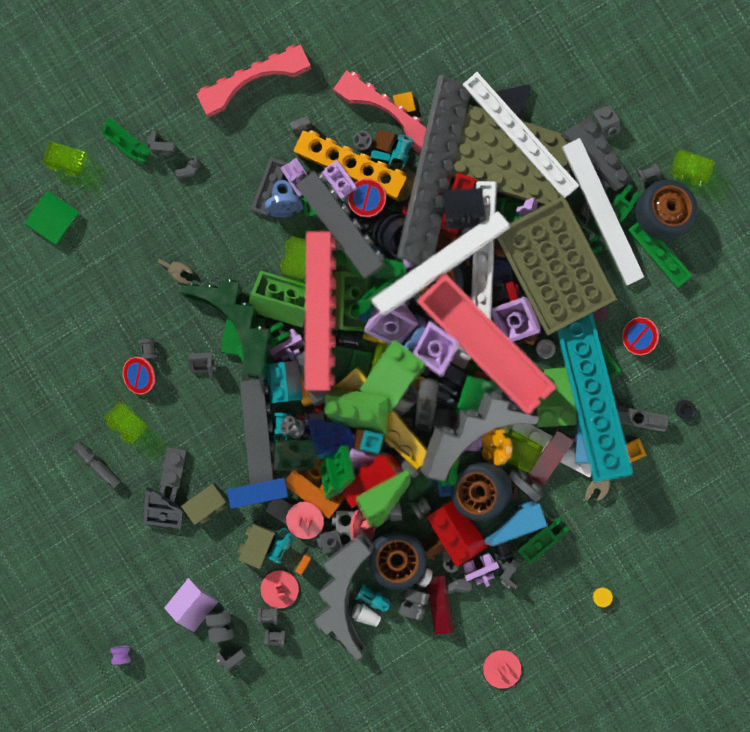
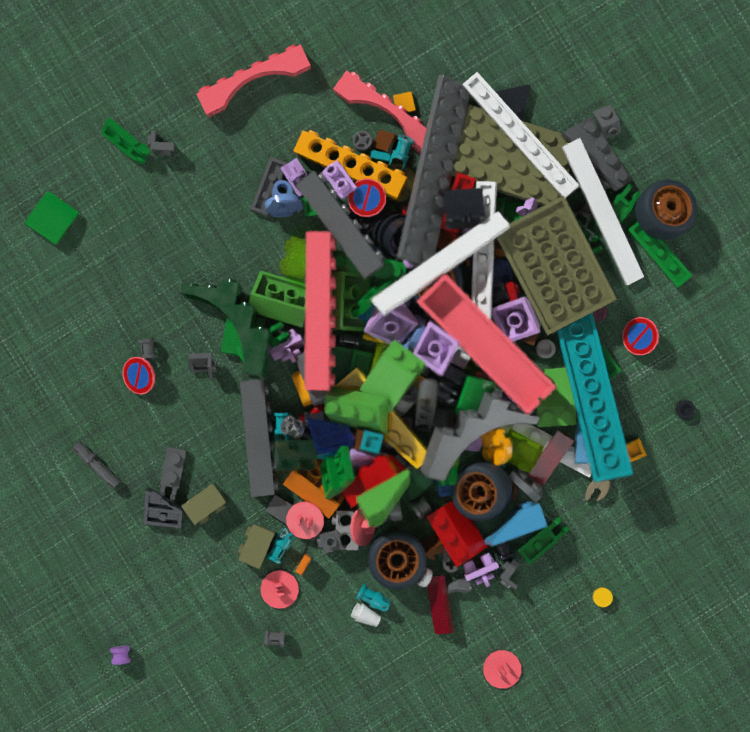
(65, 159): clear neon green brick -> none
(126, 422): clear neon green brick -> none
(175, 270): dark tan hand -> none
(190, 170): dark grey arm -> none
(190, 605): lavender slope -> none
(219, 626): dark grey wheel -> none
(236, 659): dark grey bracket -> none
(257, 493): blue tile -> none
(267, 615): dark grey bush -> none
(284, 382): teal slope -> none
(300, 125): flat silver plate -> none
(336, 594): dark grey arch -> none
(413, 471): dark grey tile -> none
(414, 603): dark grey wheel -> none
(649, 175): dark grey bush -> none
(649, 420): dark grey piece -> none
(691, 167): clear neon green brick -> none

